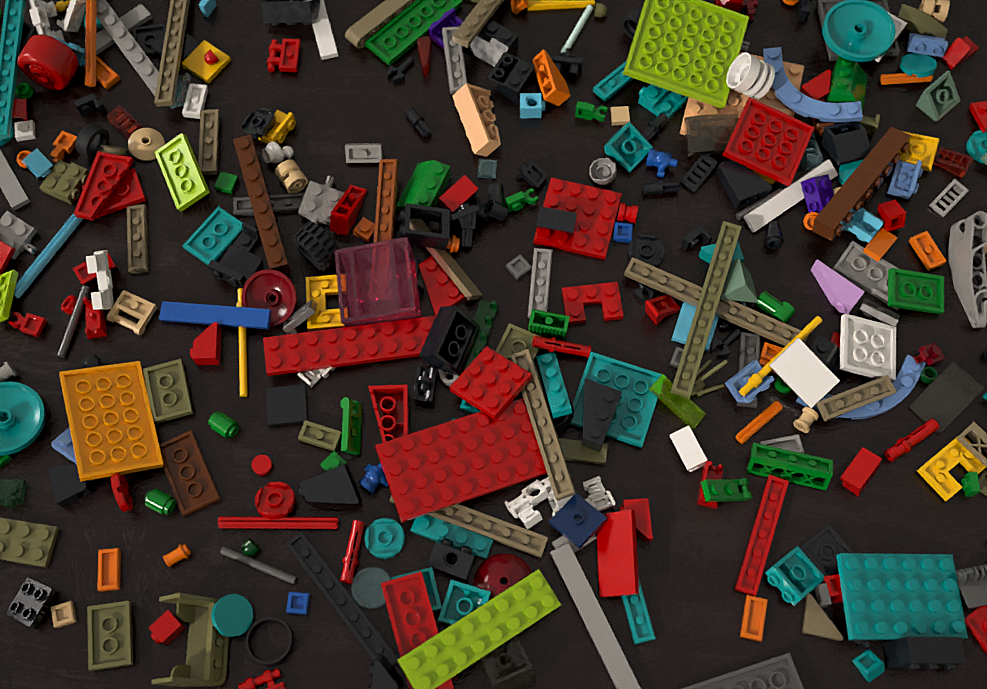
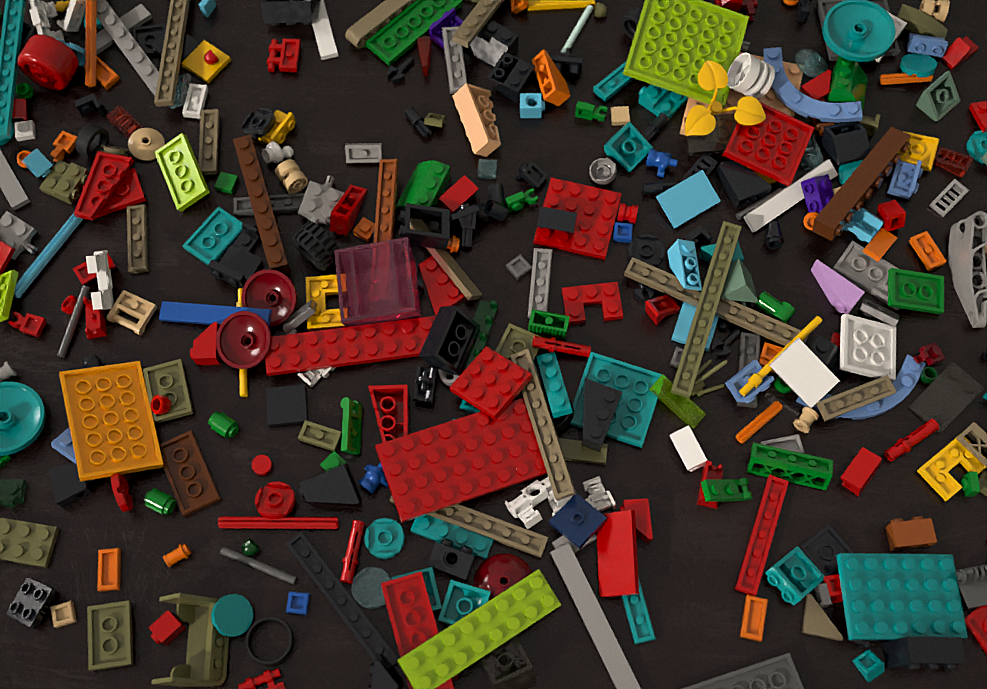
(160, 404): none -> red piece
(233, 337): none -> dark red dish
(435, 119): none -> olive tile
(684, 264): none -> medium azure slope
(688, 199): none -> medium azure tile
(701, 119): none -> yellow plant
(810, 62): none -> clear light blue dish
(910, 534): none -> dark orange brick

